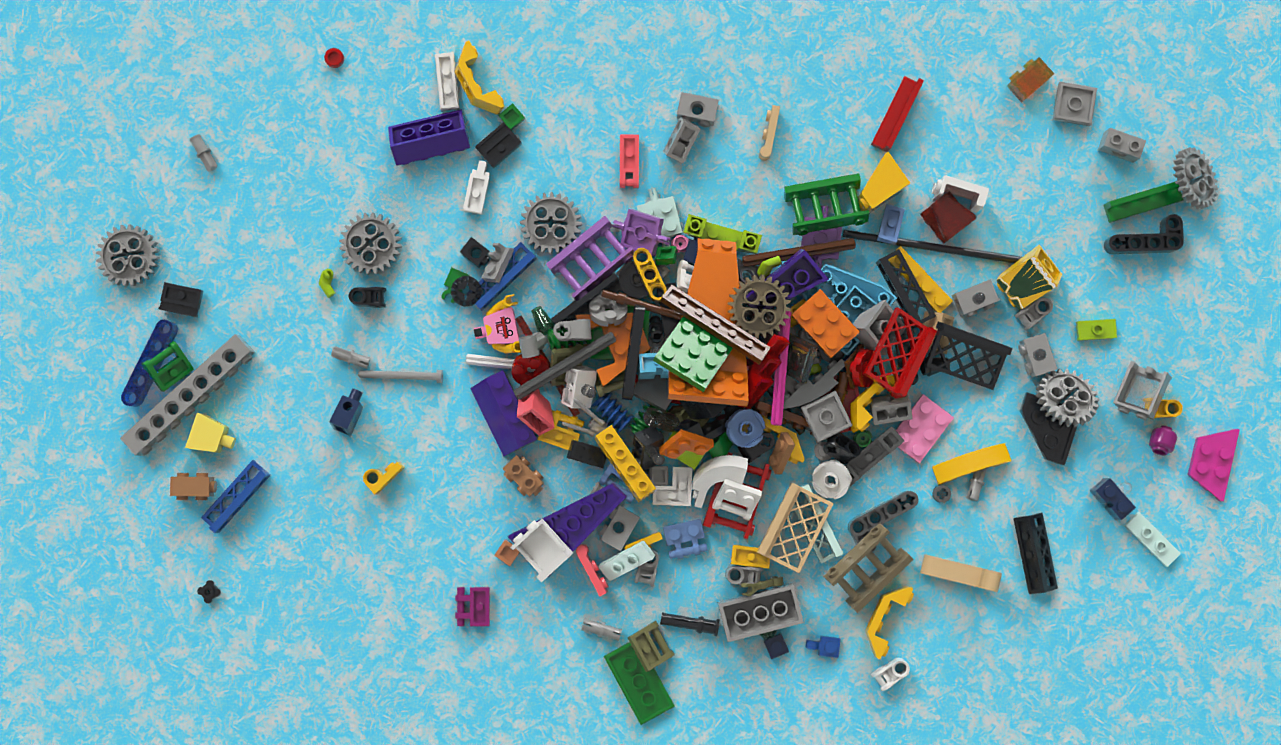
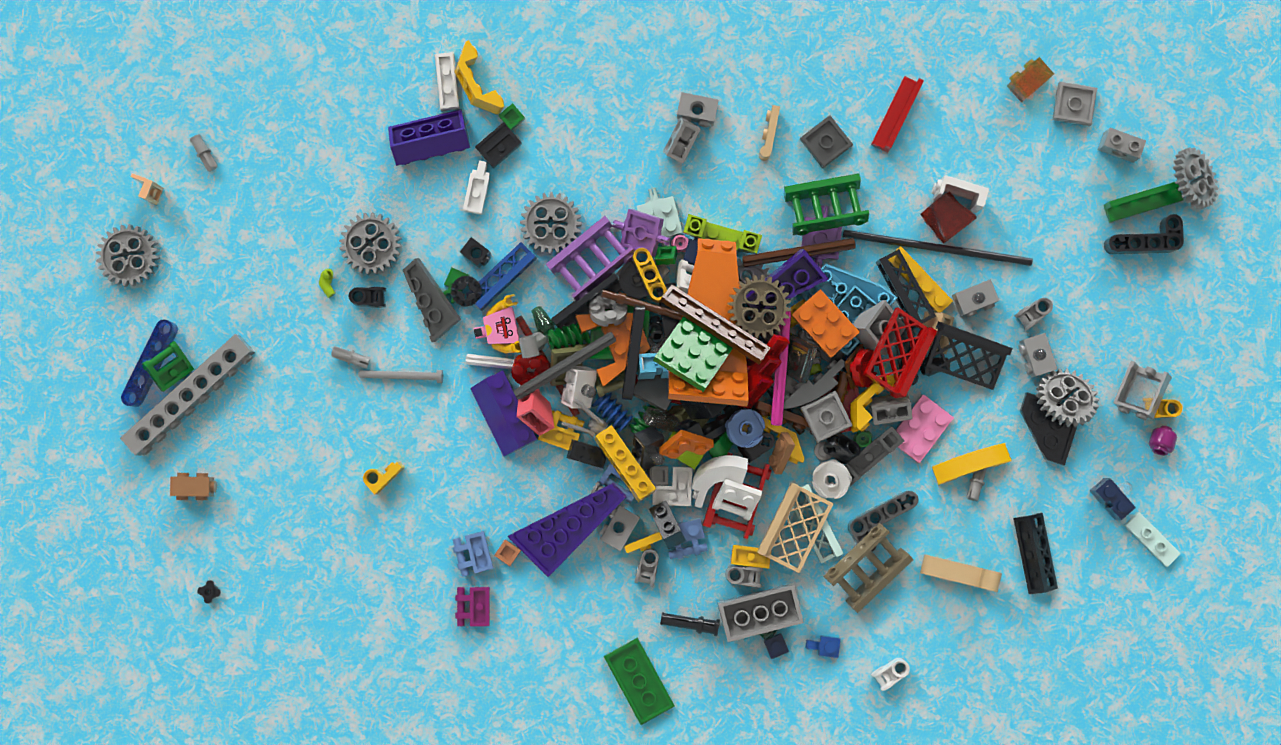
(150, 190): none -> panel
(180, 299): black plate -> none
(209, 435): light yellow torso -> none
(239, 501): blue fence -> none
(334, 58): red tile -> none
(344, 420): dark blue torso -> none
(435, 307): none -> dark grey wing
(478, 553): none -> medium blue plate
(497, 263): light grey plate -> none
(528, 481): medium nougat brick -> none
(542, 548): white panel -> none
(577, 330): light grey piece -> none
(591, 568): coral plate -> none
(601, 629): light grey pin -> none
(626, 560): light aqua plate -> none
(629, 160): coral plate -> none
(646, 649): olive plate -> none
(667, 524): none -> black brick
(752, 588): olive piece -> none
(767, 266): lime arm -> none
(826, 141): none -> dark grey tile
(879, 645): yellow slope -> none
(883, 184): yellow slope -> none
(890, 224): medium blue plate -> none
(945, 498): dark grey bush -> none
(1029, 278): slope -> none
(1096, 329): lime plate -> none
(1213, 461): dark pink wing -> none

